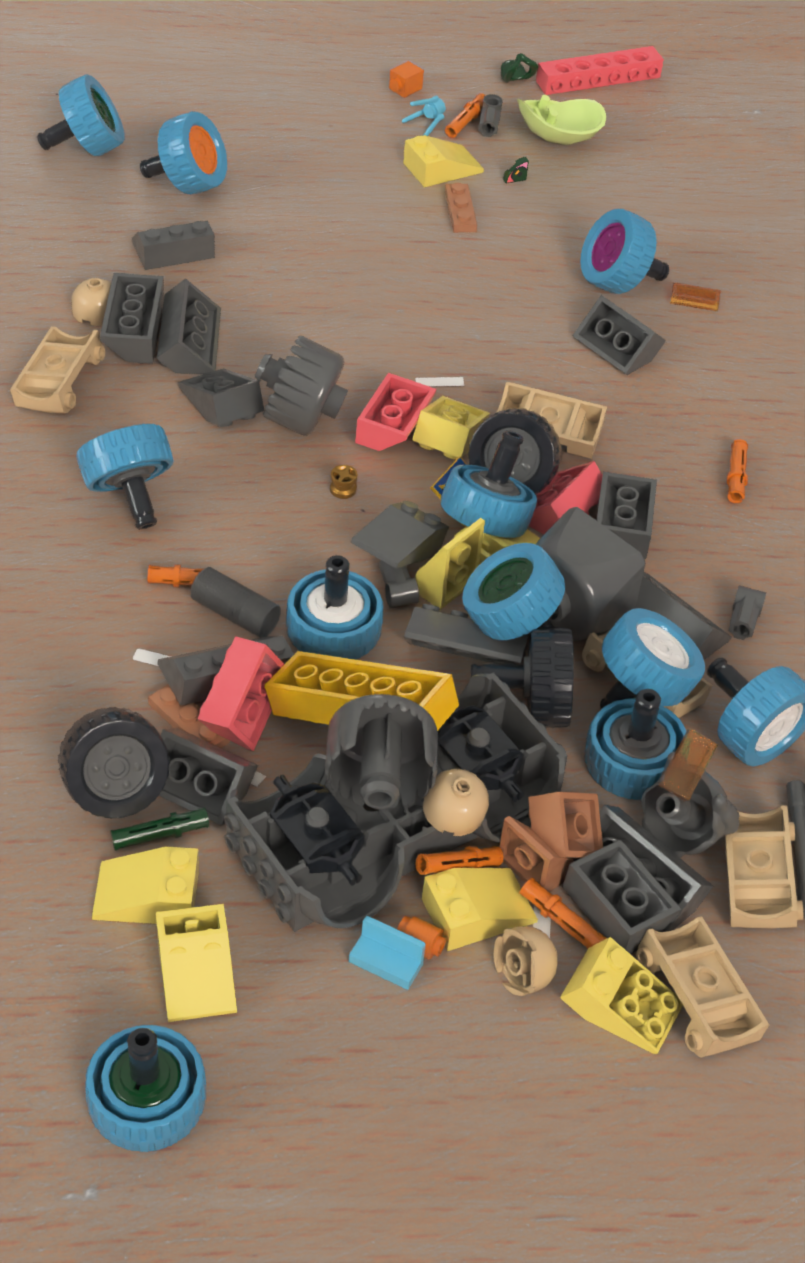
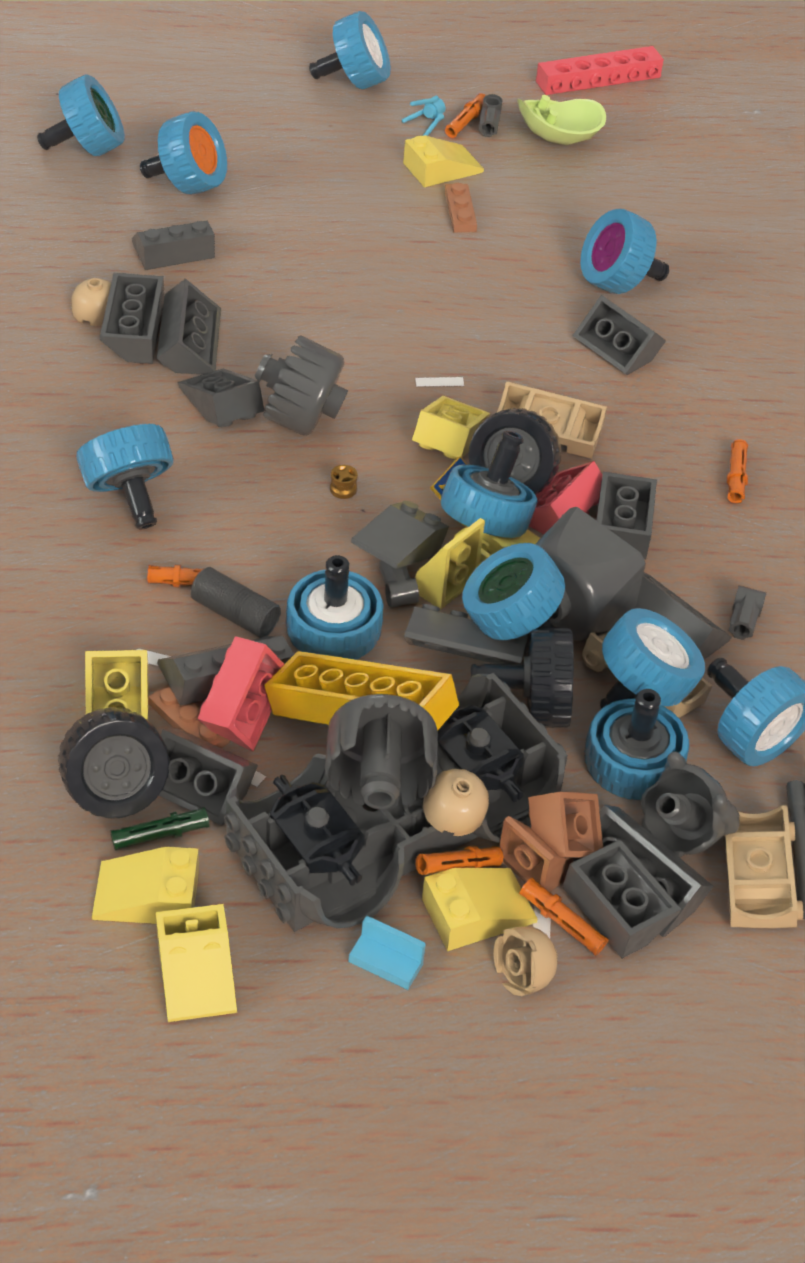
(52, 370): tan piece -> none
(117, 680): none -> light yellow slope
(145, 1088): dark azure wheel -> none
(358, 51): none -> dark azure wheel
(392, 412): coral slope -> none
(406, 79): orange brick -> none
(425, 932): orange brick -> none
(514, 70): dark green piece -> none
(517, 172): dark green tile -> none
(622, 996): light yellow slope -> none
(688, 764): clear orange tile -> none
(695, 296): clear orange tile -> none
(707, 986): tan piece -> none

